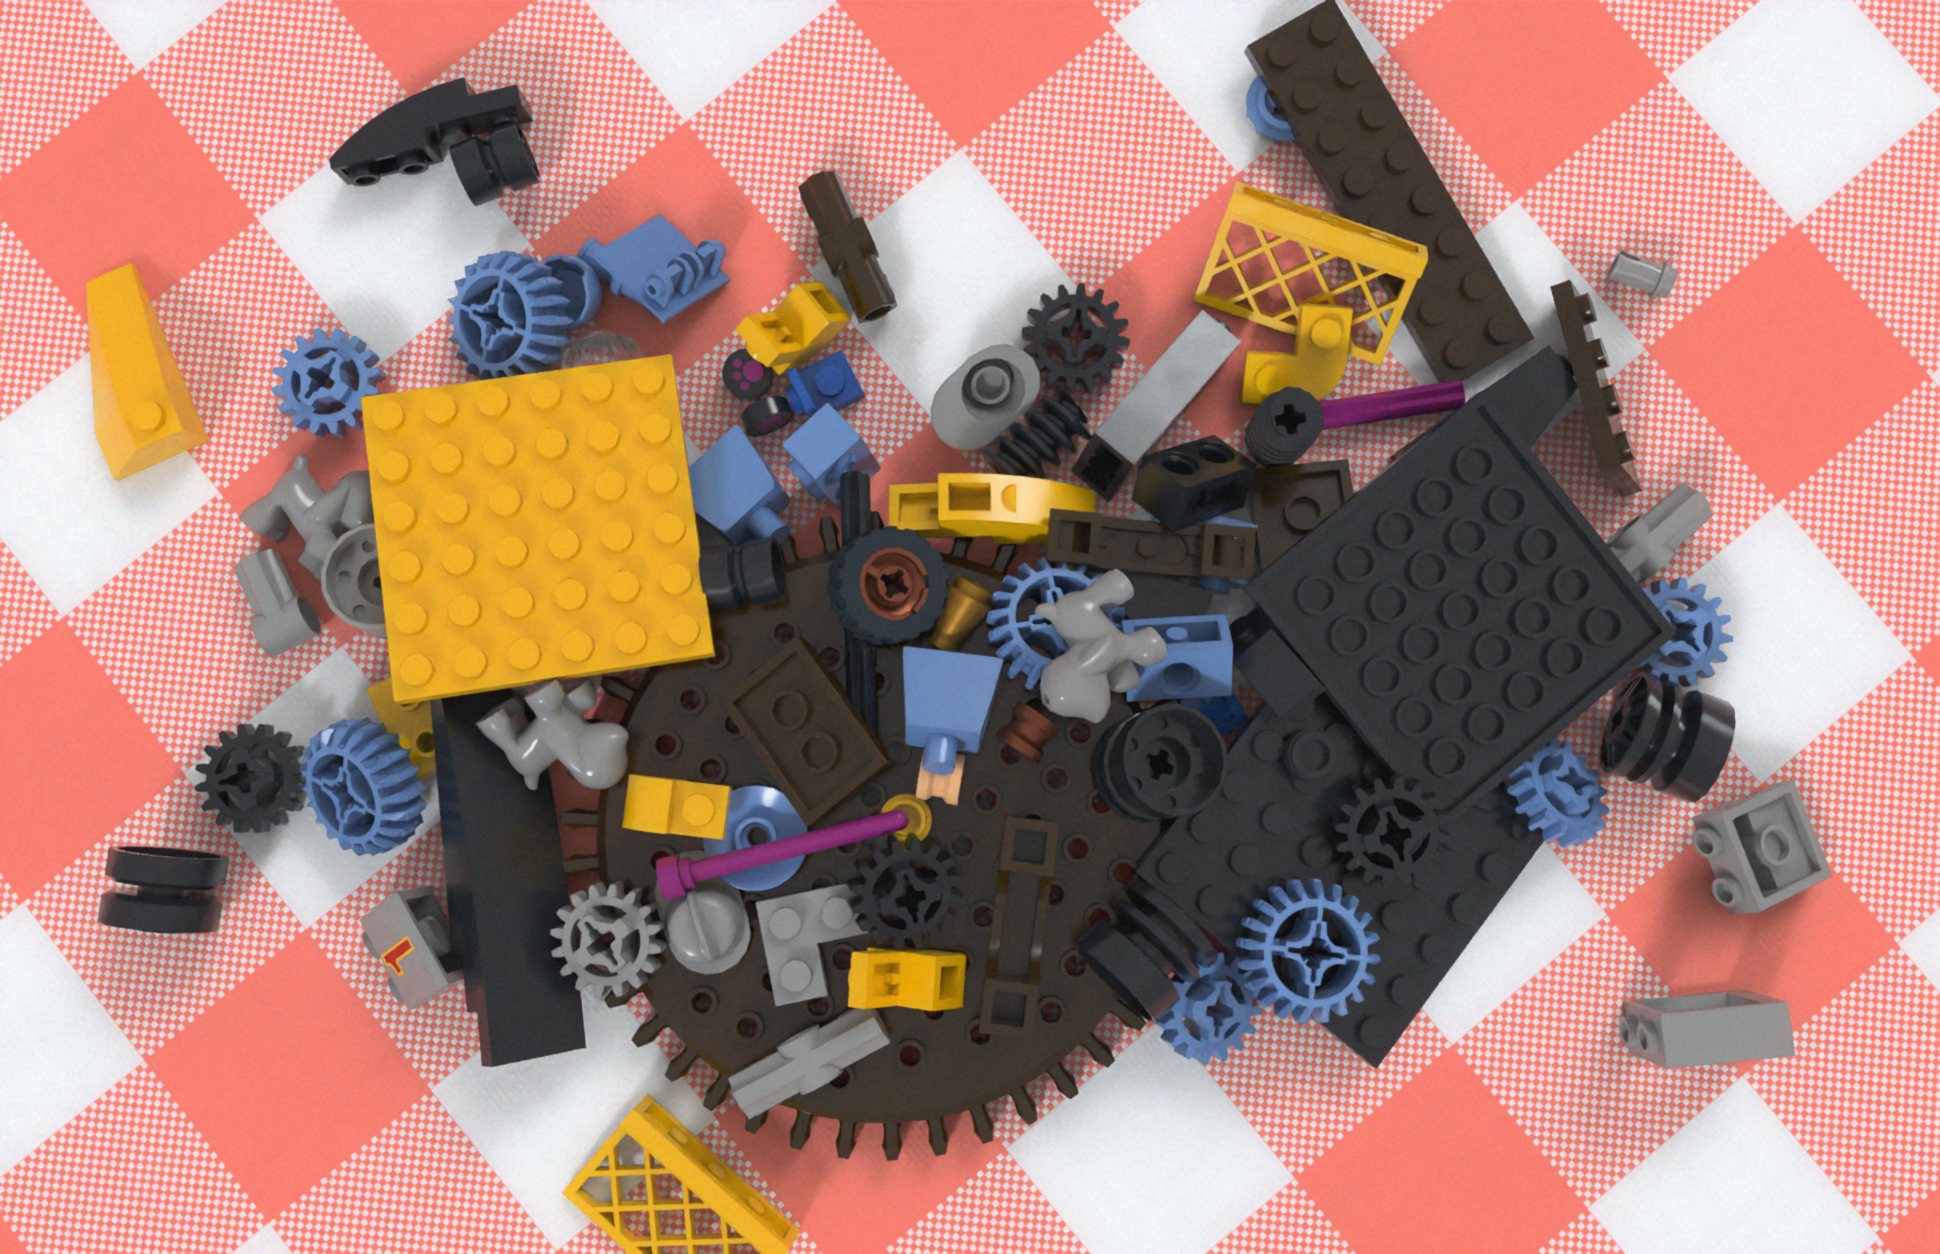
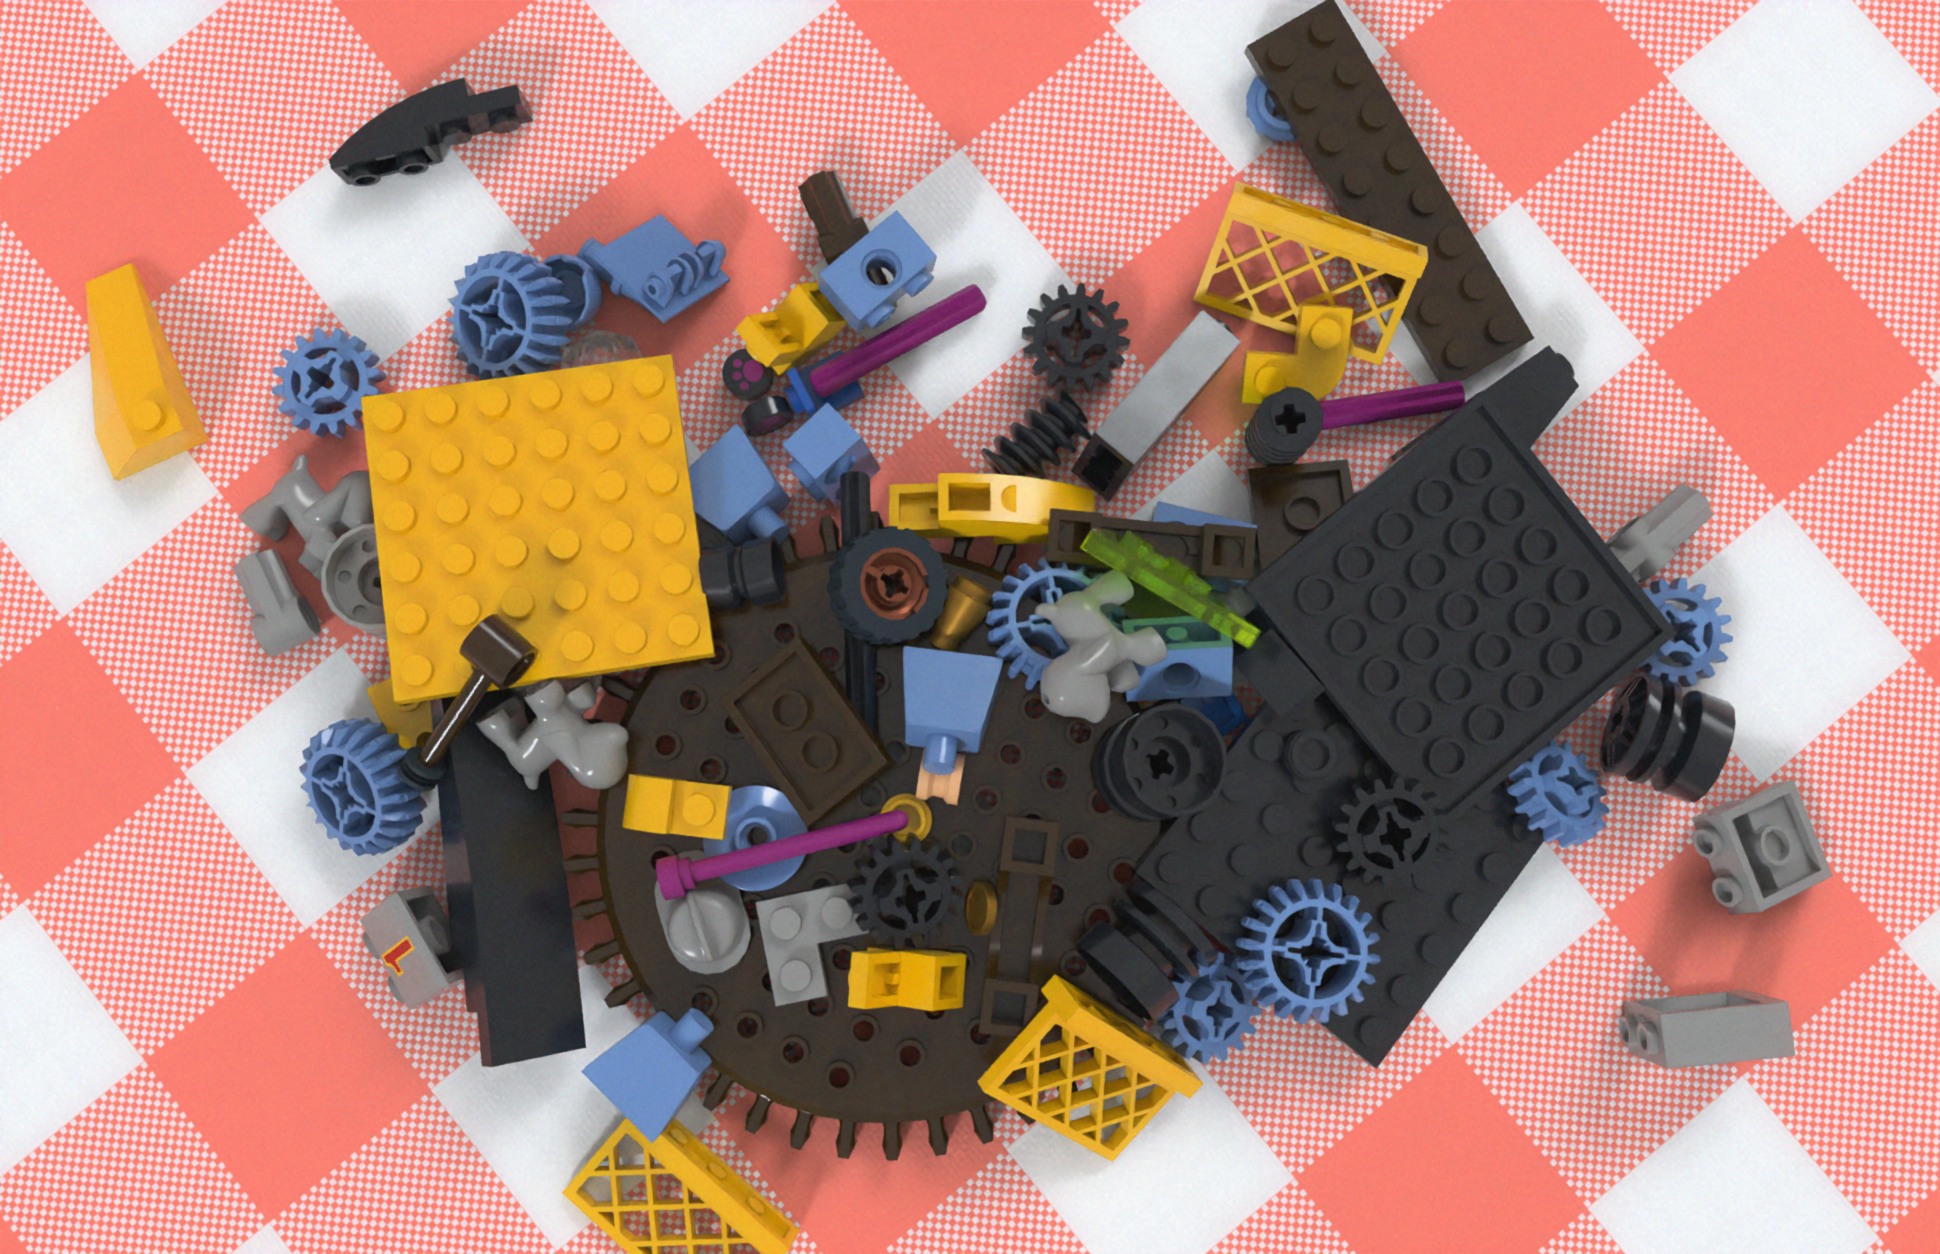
(163, 892): black wheel -> none
(248, 759): black gear -> none
(495, 163): black wheel -> none
(497, 657): none -> dark brown piece
(622, 953): light grey gear -> none
(654, 1069): none -> medium blue torso
(808, 1060): light grey piece -> none
(888, 246): none -> medium blue brick
(897, 340): none -> magenta axle
(980, 908): none -> pearl gold piece
(984, 396): light grey piece -> none
(1028, 732): copper wheel -> none
(1115, 1044): none -> yellow fence
(1169, 580): none -> clear neon green wing
(1193, 482): black brick -> none
(1598, 398): dark brown wing -> none
(1643, 274): light grey pin -> none

